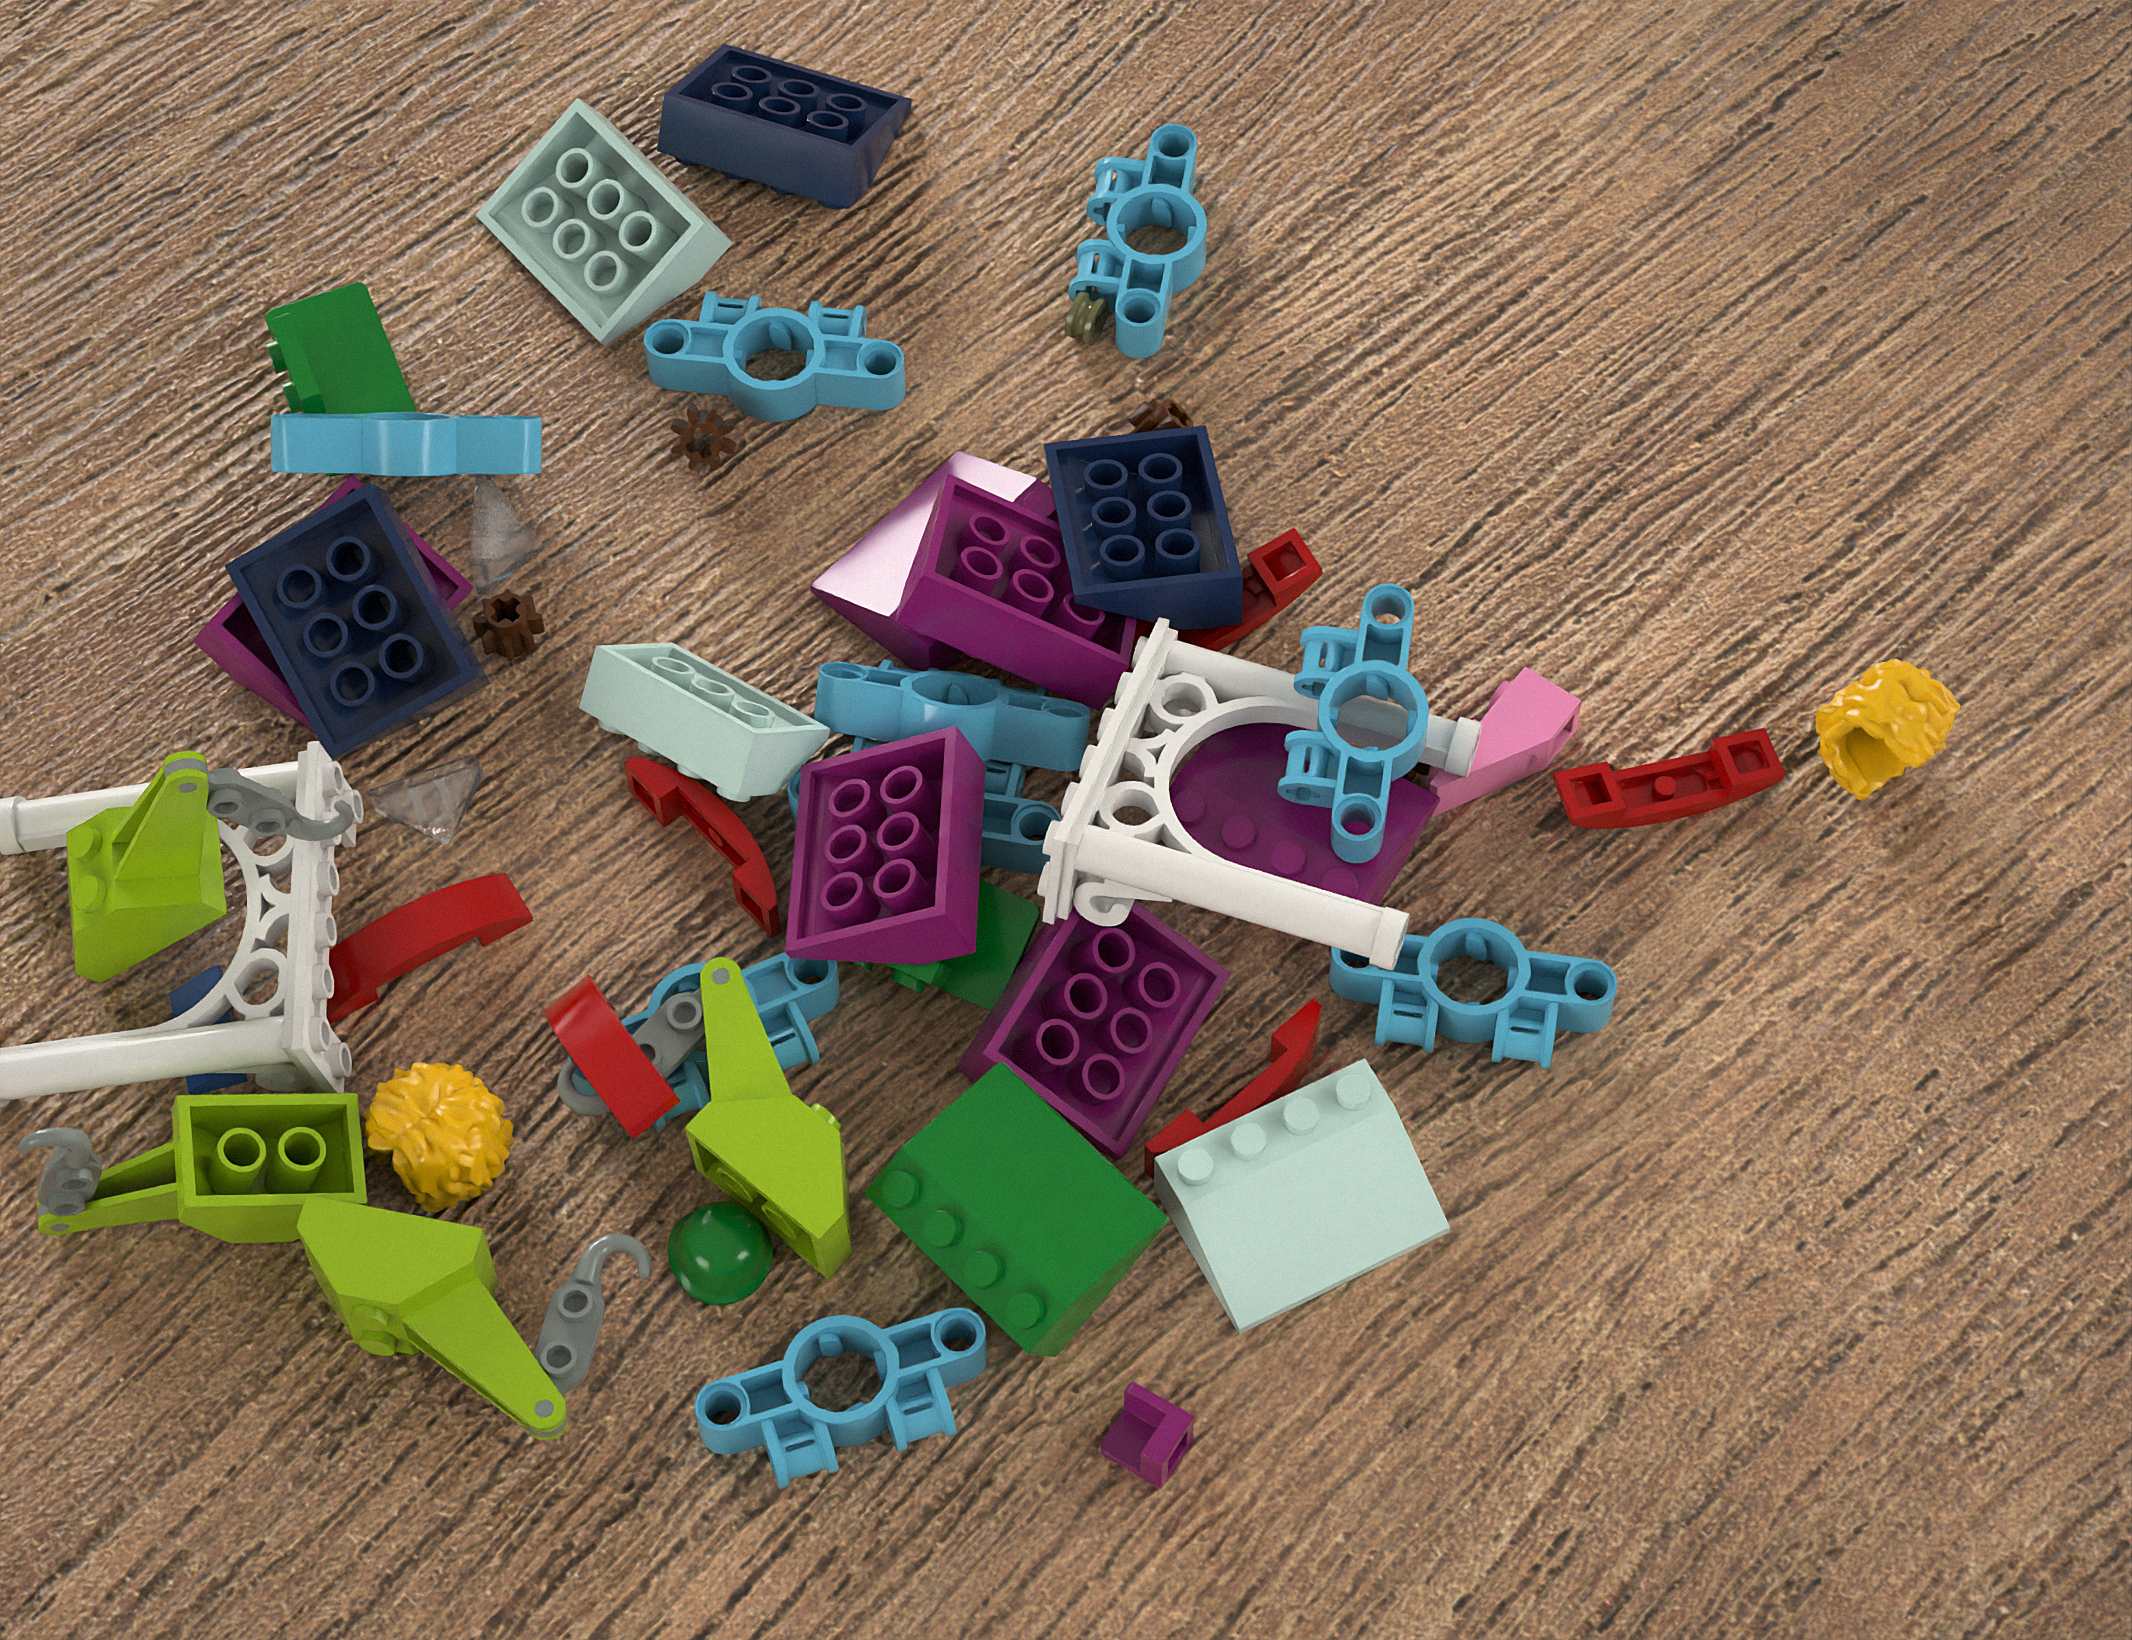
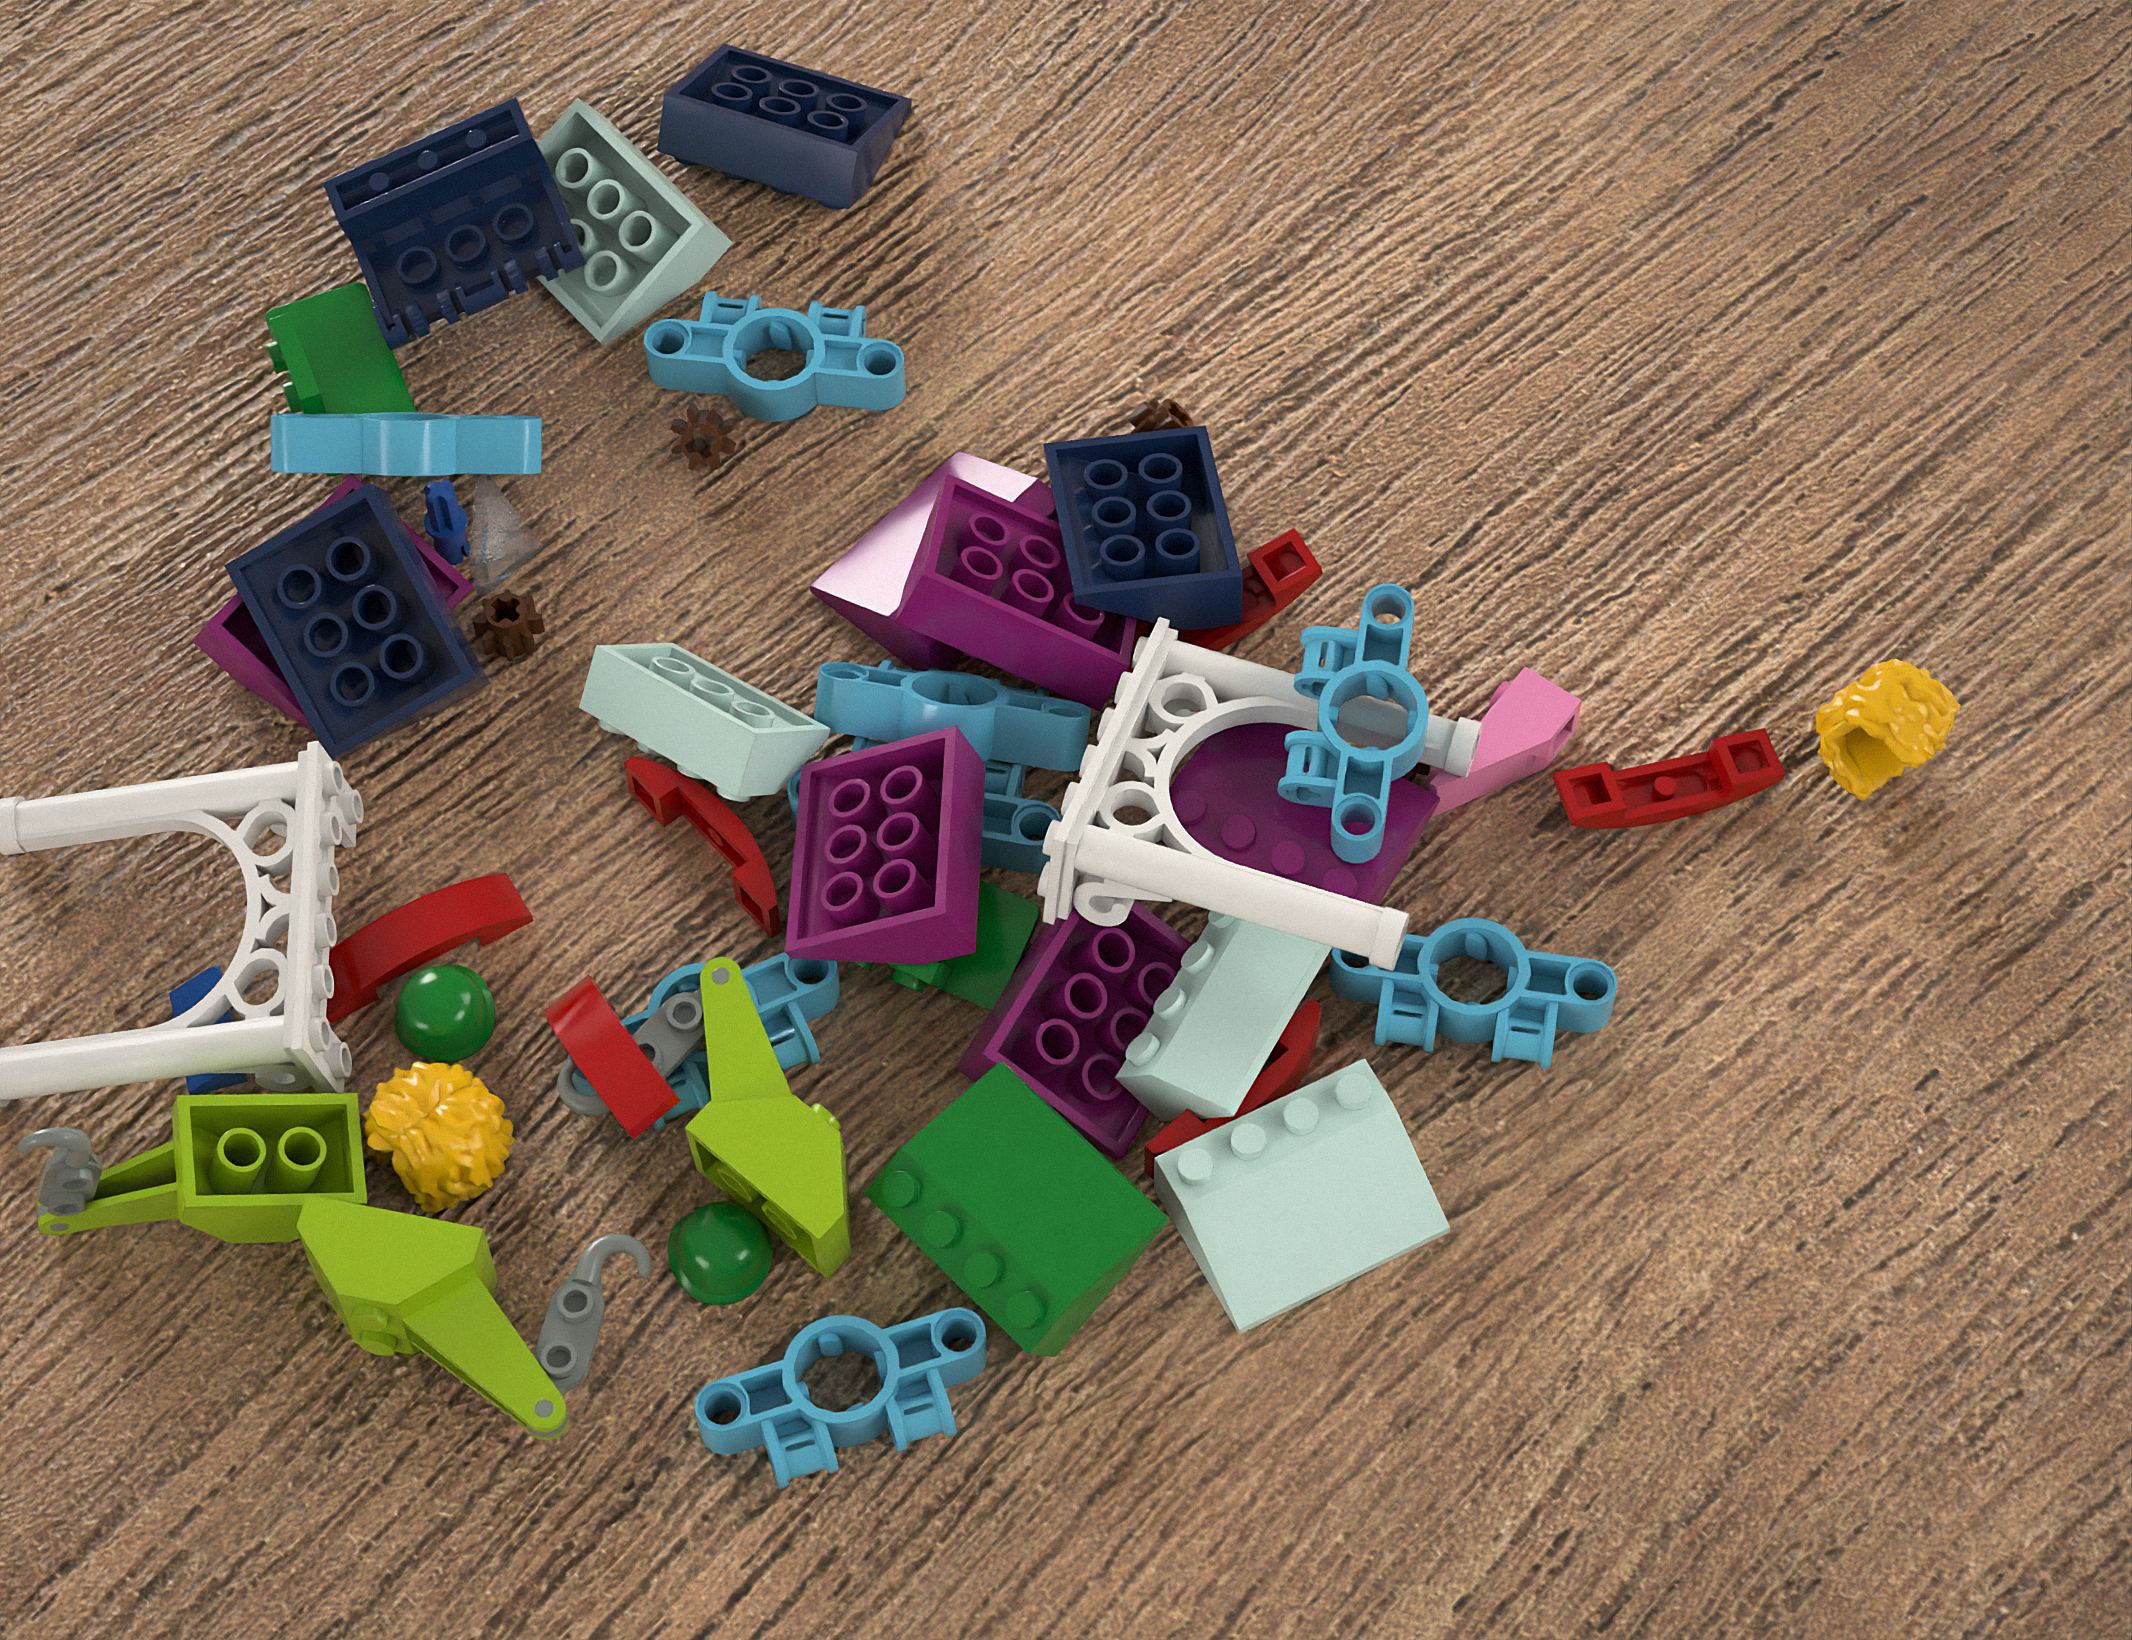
(156, 867): lime slope -> none
(431, 799): clear slope -> none
(445, 1013): none -> green helmet
(446, 521): none -> blue axle
(455, 222): none -> dark blue slope
(1086, 318): olive bush -> none
(1143, 195): medium azure piece -> none
(1148, 1435): magenta panel -> none
(1219, 1018): none -> light aqua slope

